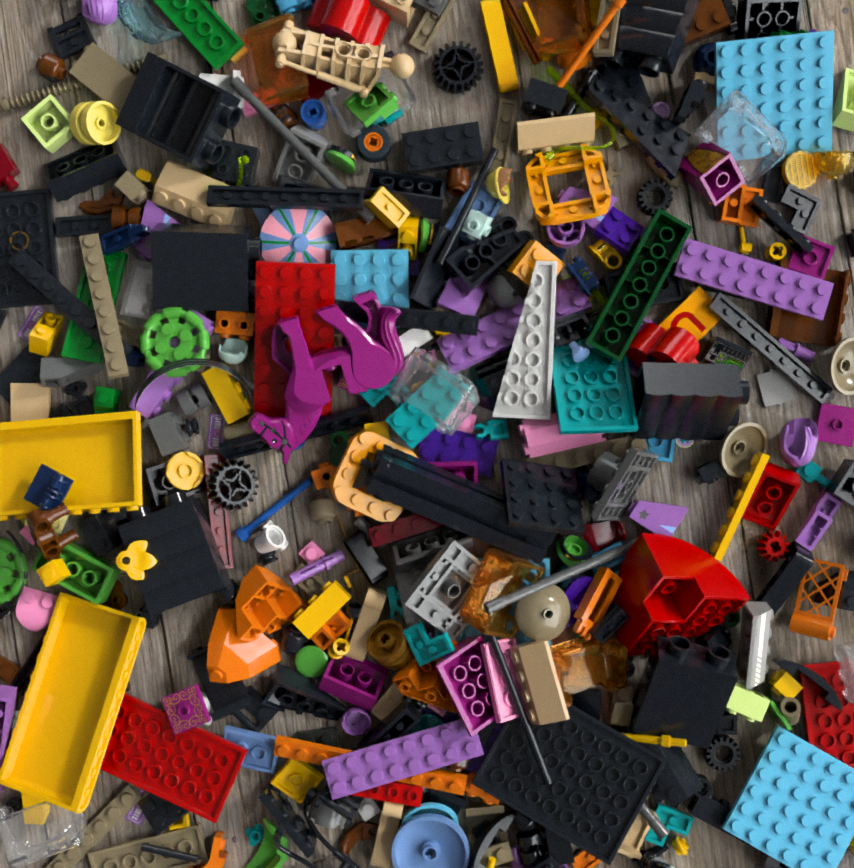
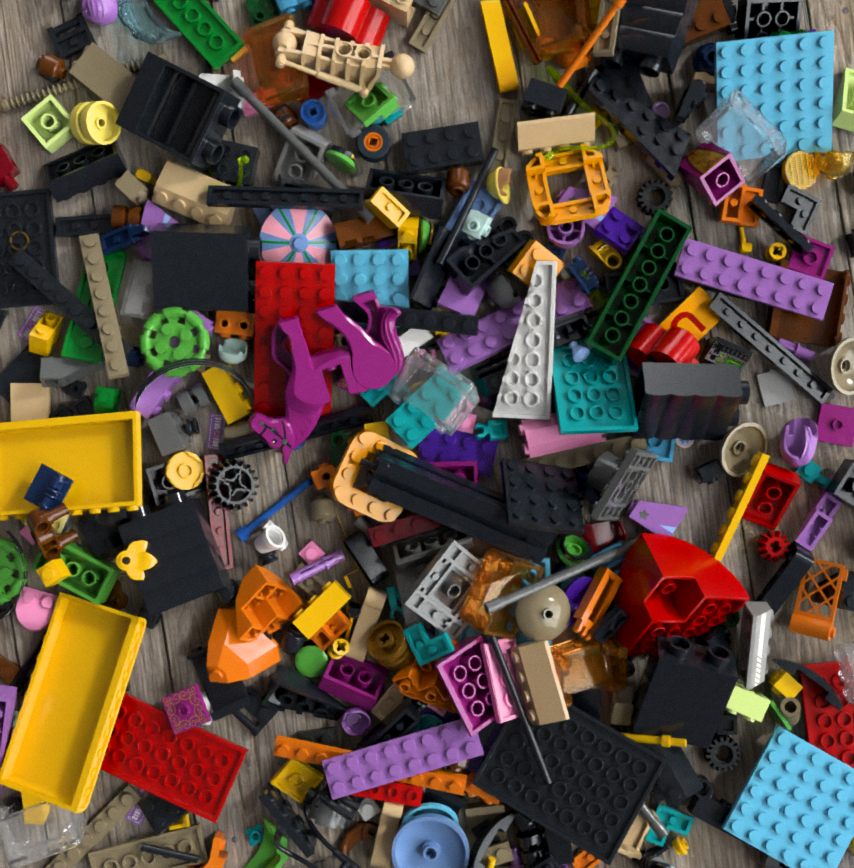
(103, 205): reddish brown piece -> none
(260, 747): medium blue tile -> none
(450, 69): black gear -> none

